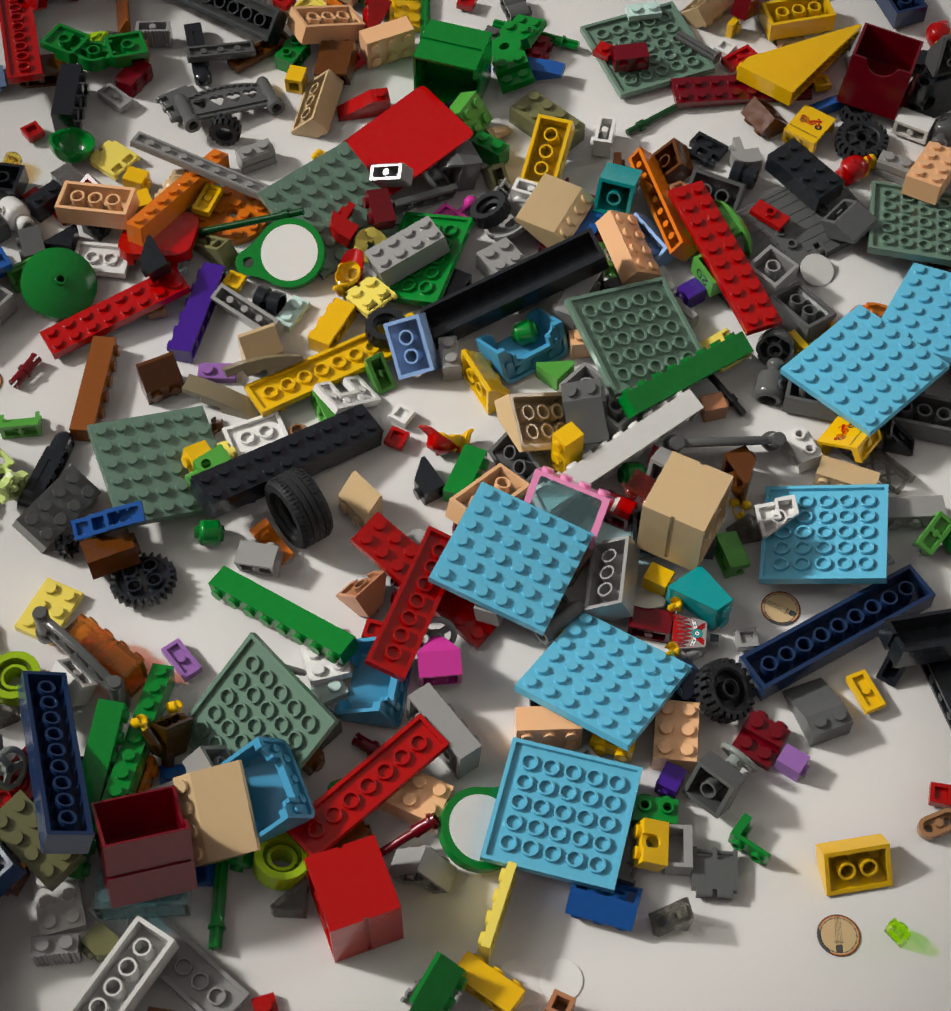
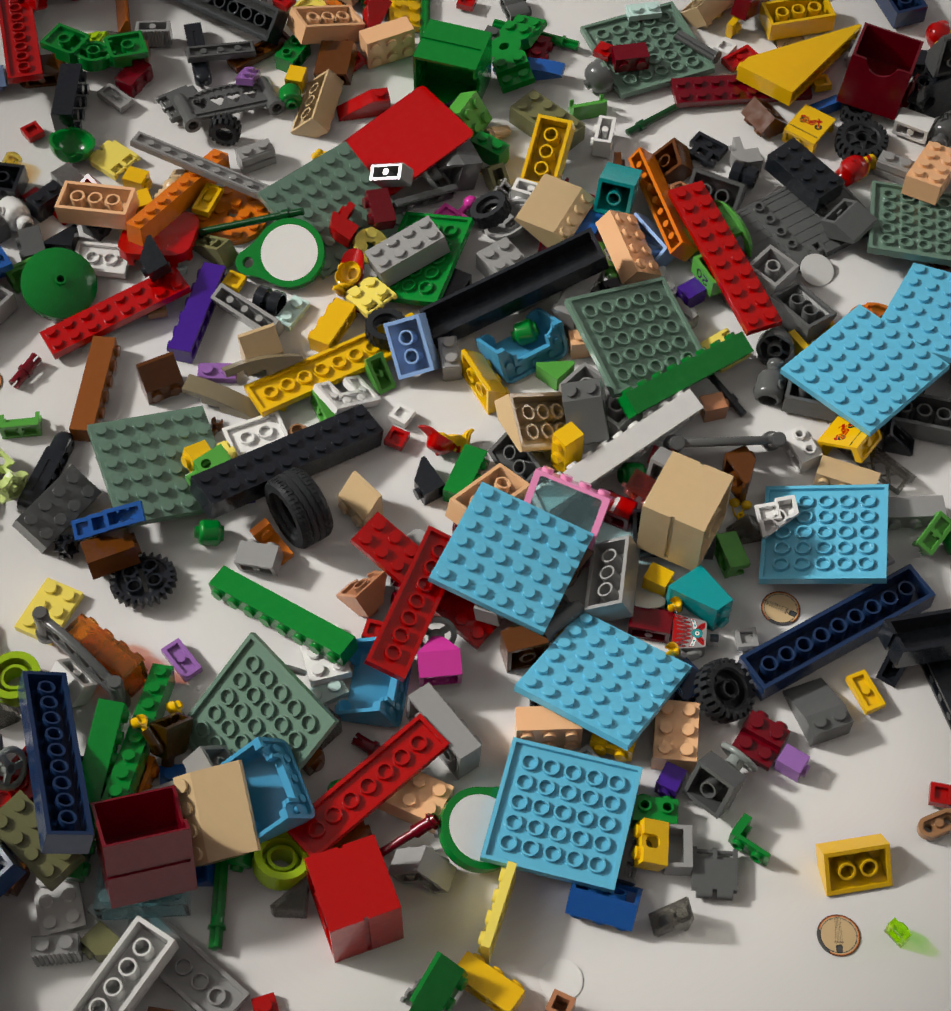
(247, 76): none -> medium lavender plate
(290, 95): none -> green head
(521, 647): none -> reddish brown slope
(589, 109): none -> bright green hinge
(598, 77): none -> dark grey cylinder
(769, 215): red plate -> none

